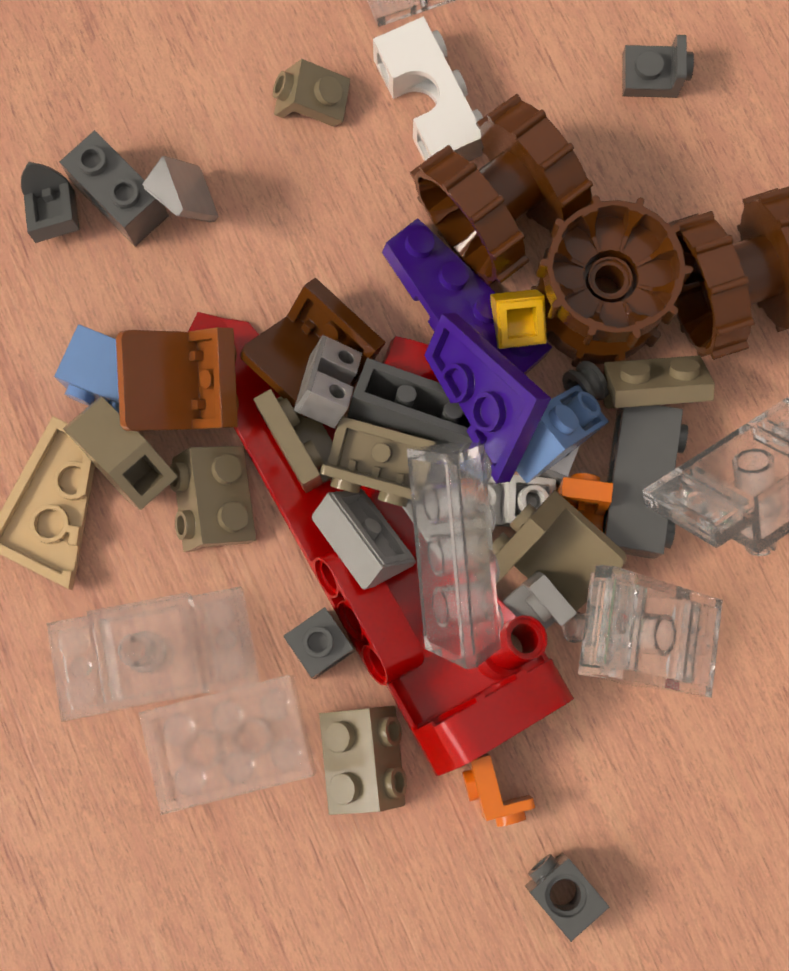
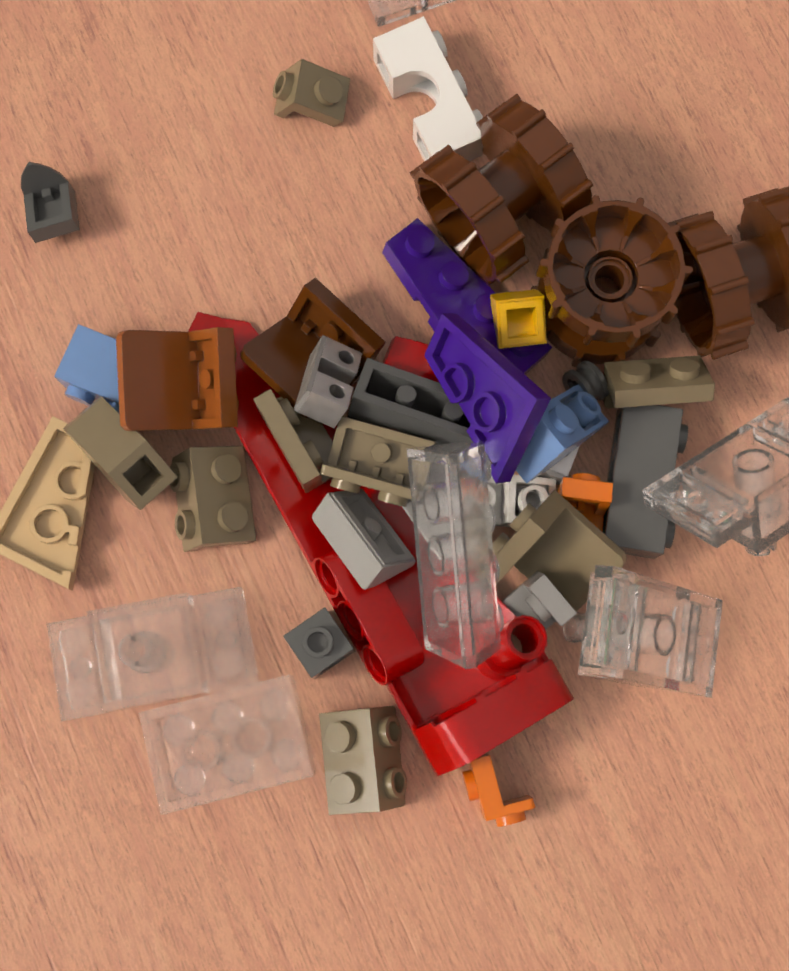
(113, 188): dark grey brick -> none
(181, 189): light grey slope -> none
(581, 910): dark grey brick -> none
(656, 69): dark grey bracket -> none

